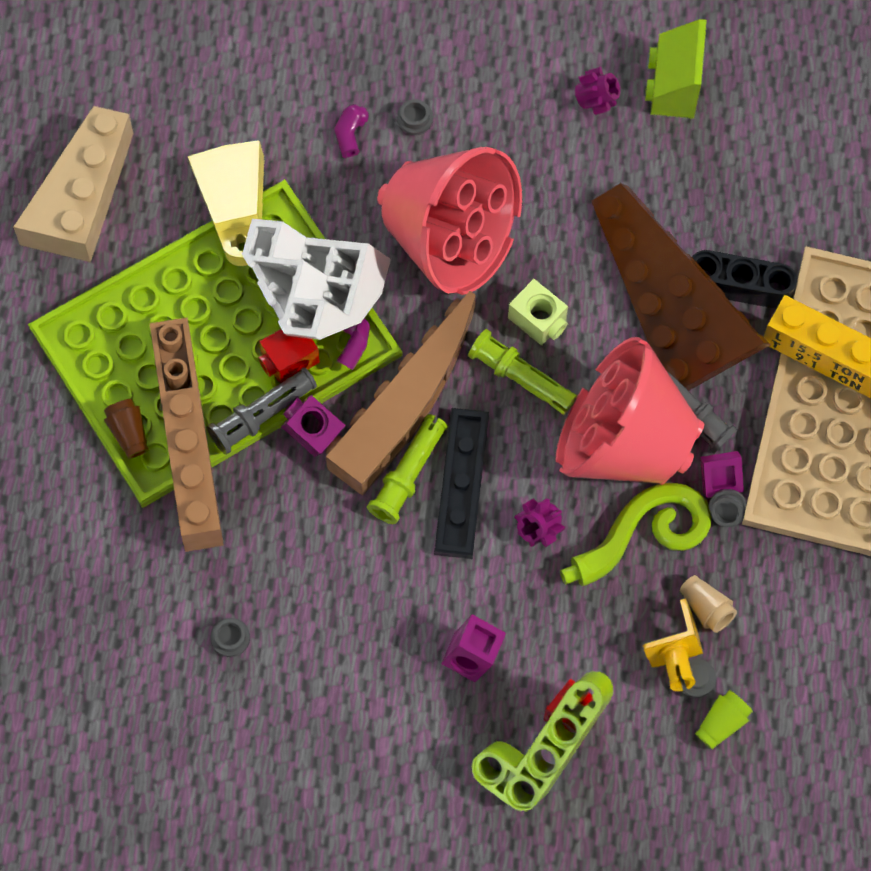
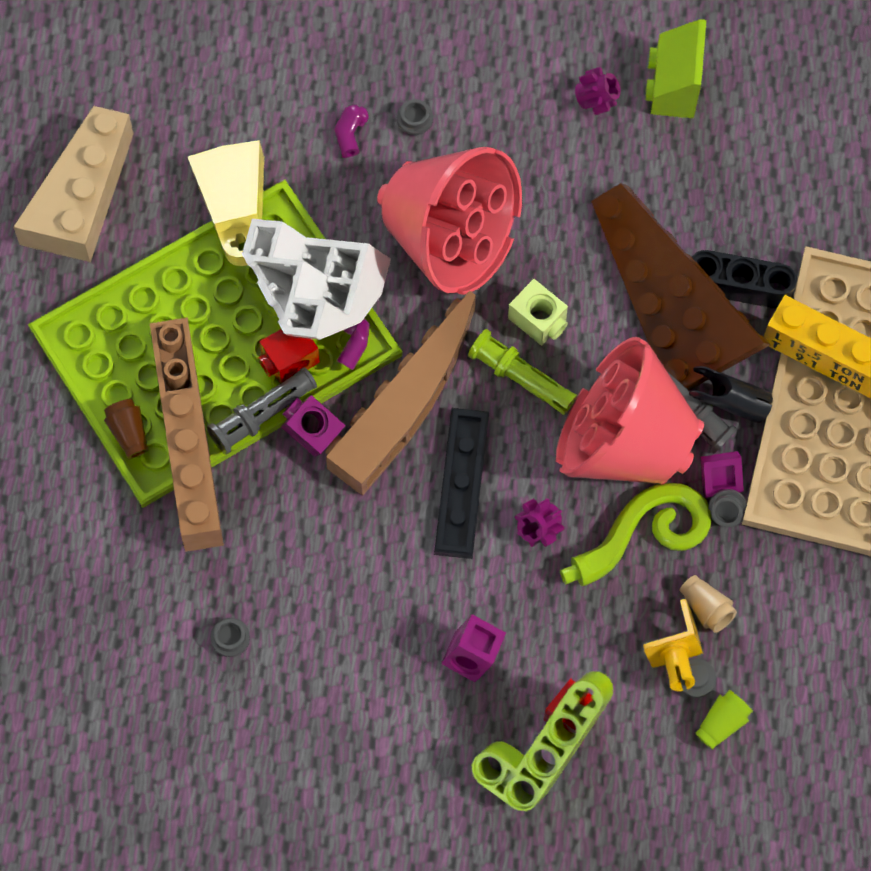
(400, 483): lime pin -> none
(735, 395): none -> black piece

